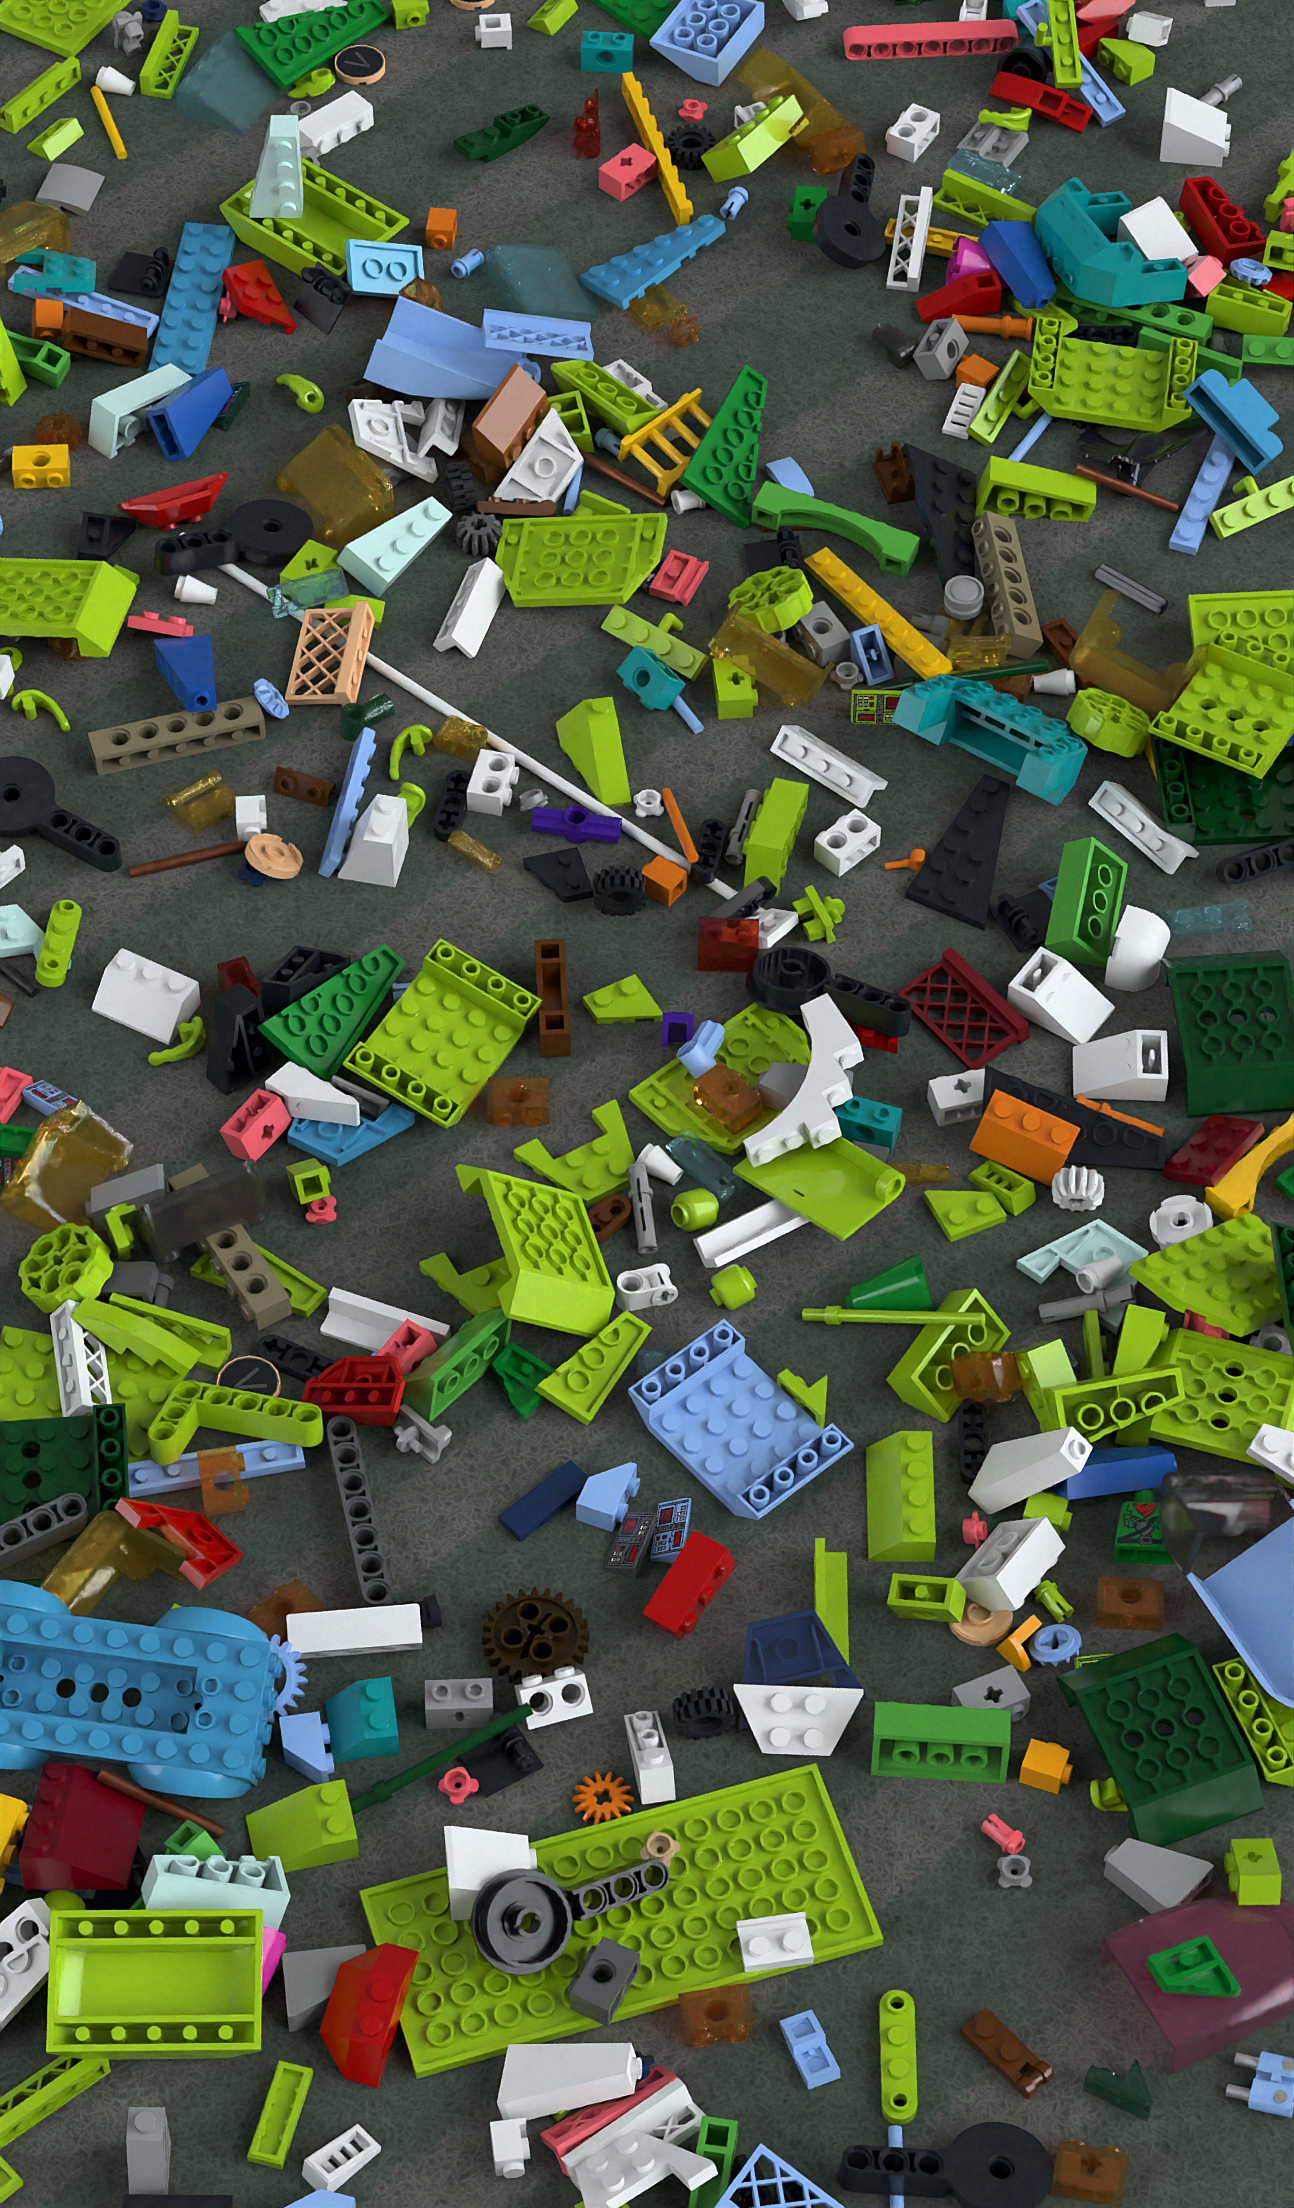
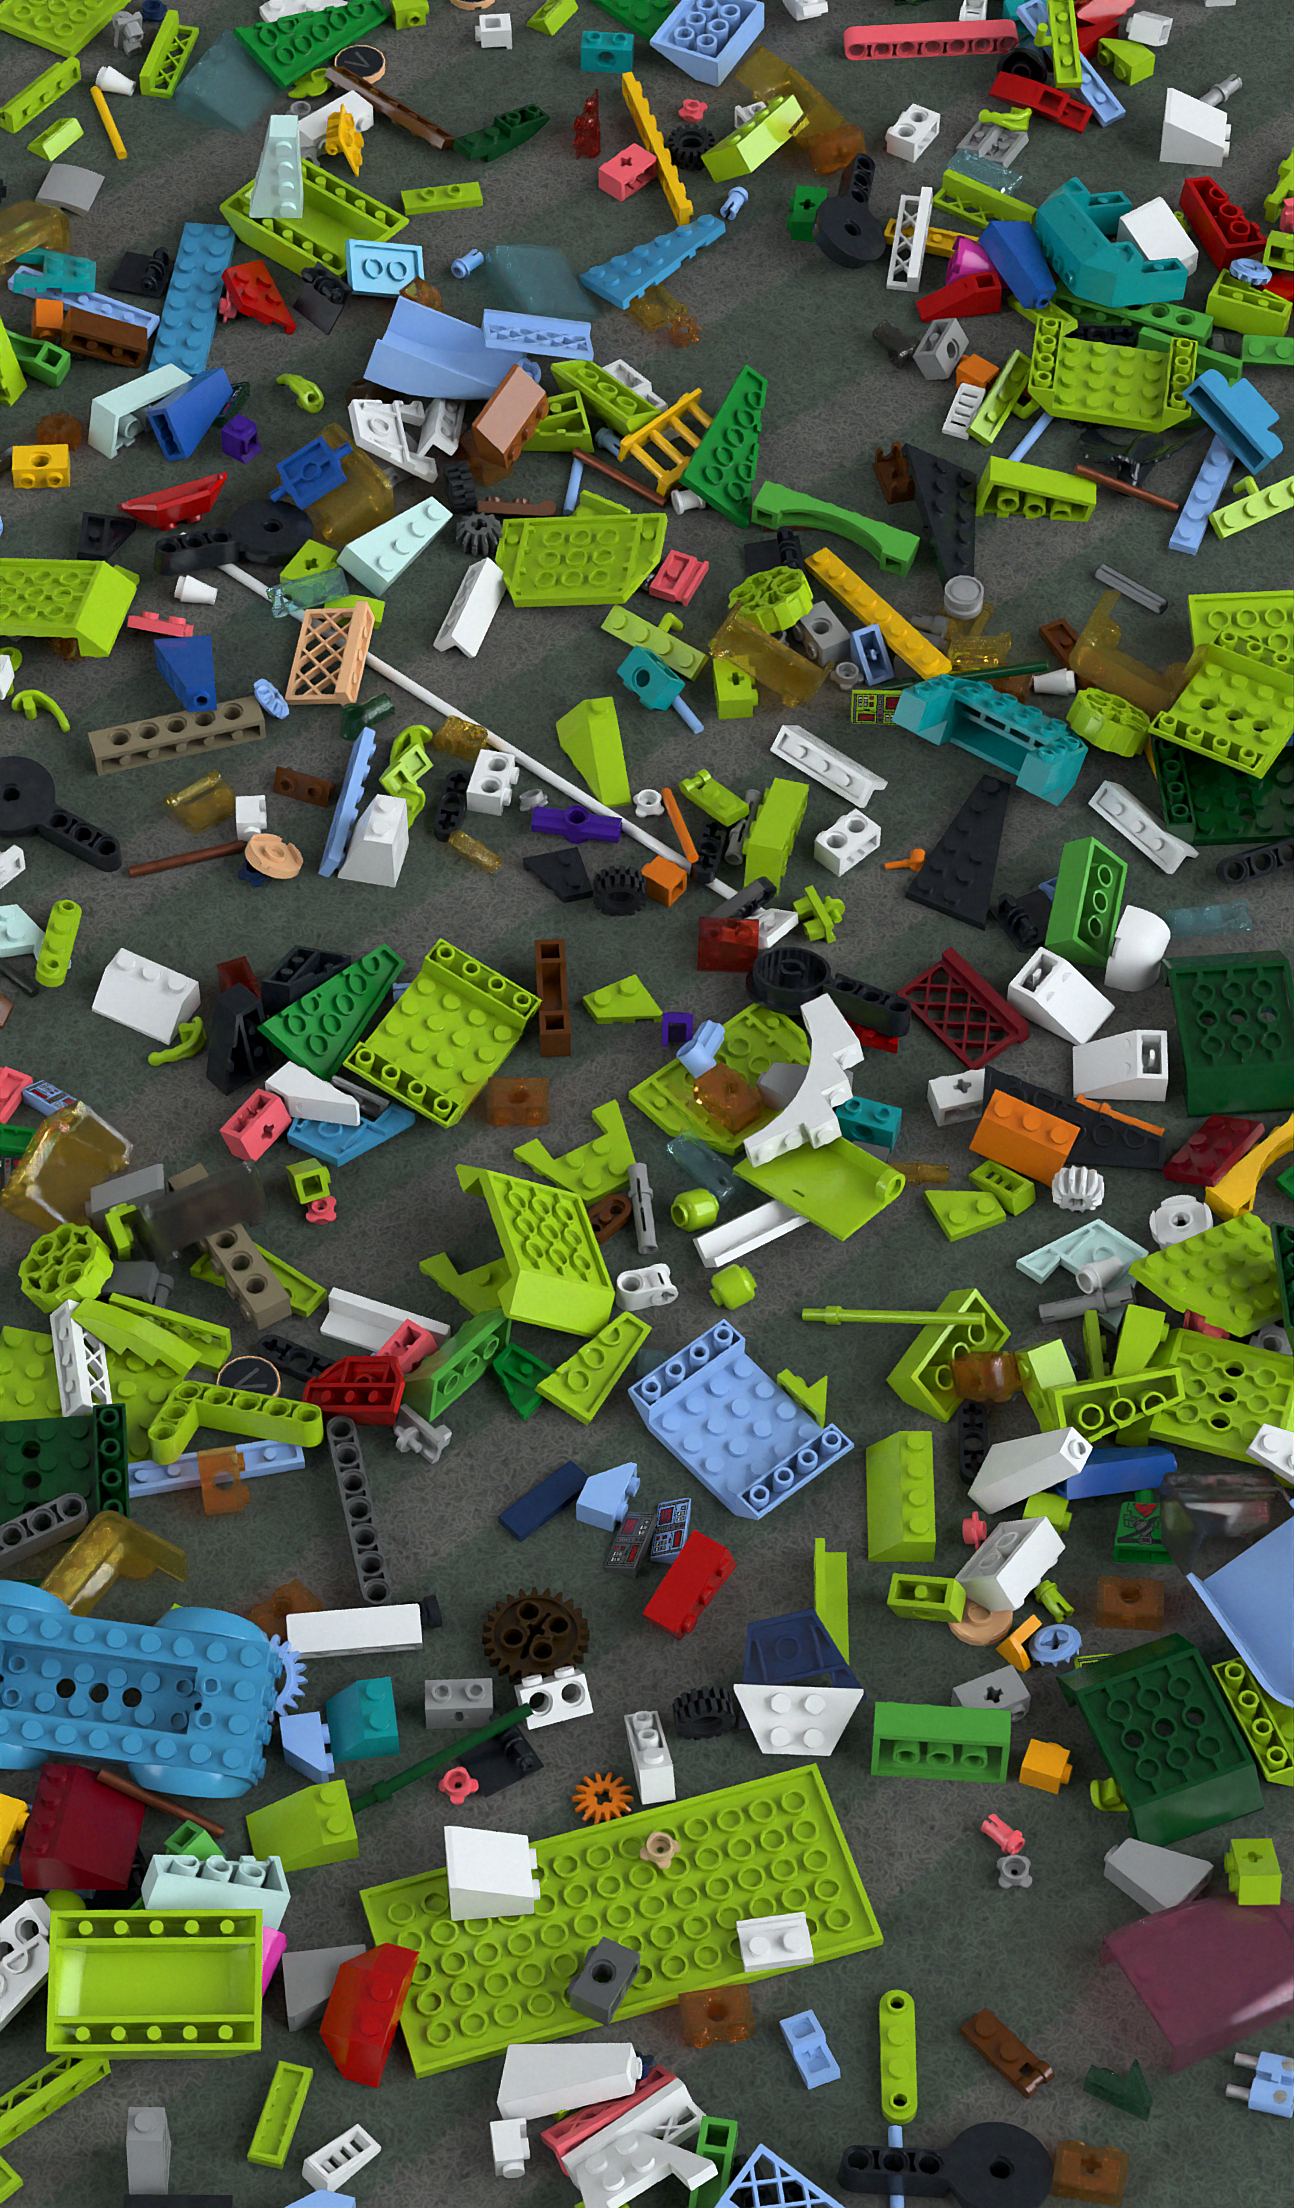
(206, 1547): red wing -> none
(240, 439): none -> dark purple window
(311, 472): none -> blue plate
(343, 137): none -> yellow hinge
(386, 104): none -> reddish brown plate
(405, 768): none -> lime slope
(441, 198): none -> lime plate
(441, 228): orange brick -> none
(543, 465): white wing -> none
(551, 1911): black beam -> none
(660, 1164): white cone -> none
(714, 798): none -> lime plate
(789, 475): light blue slope -> none
(895, 1288): green cone -> none
(1005, 327): orange pin -> none
(1007, 583): dark tan brick -> none
(1193, 1970): green wing -> none
(1203, 275): coral brick -> none

